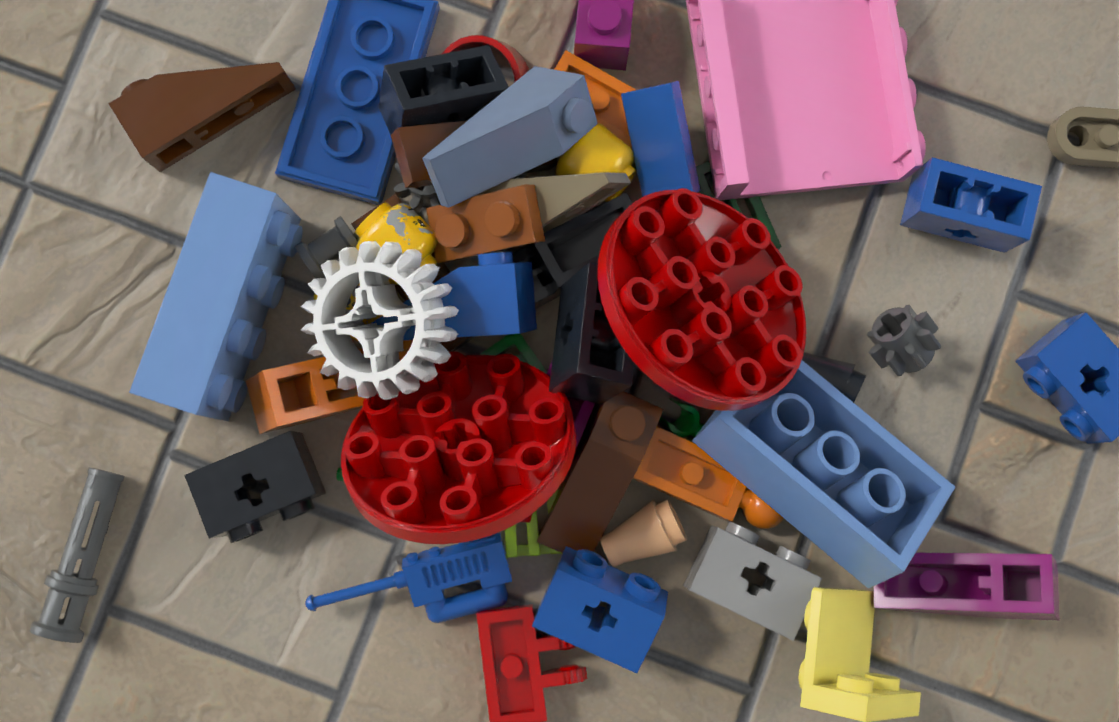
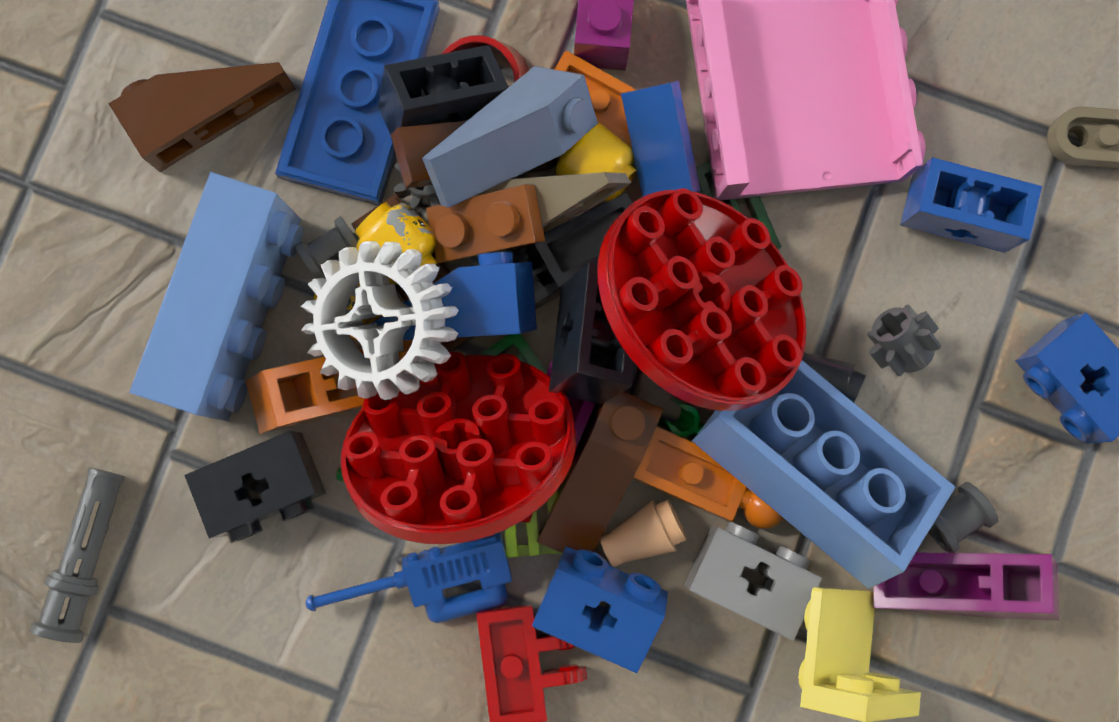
(962, 517): none -> dark grey bush

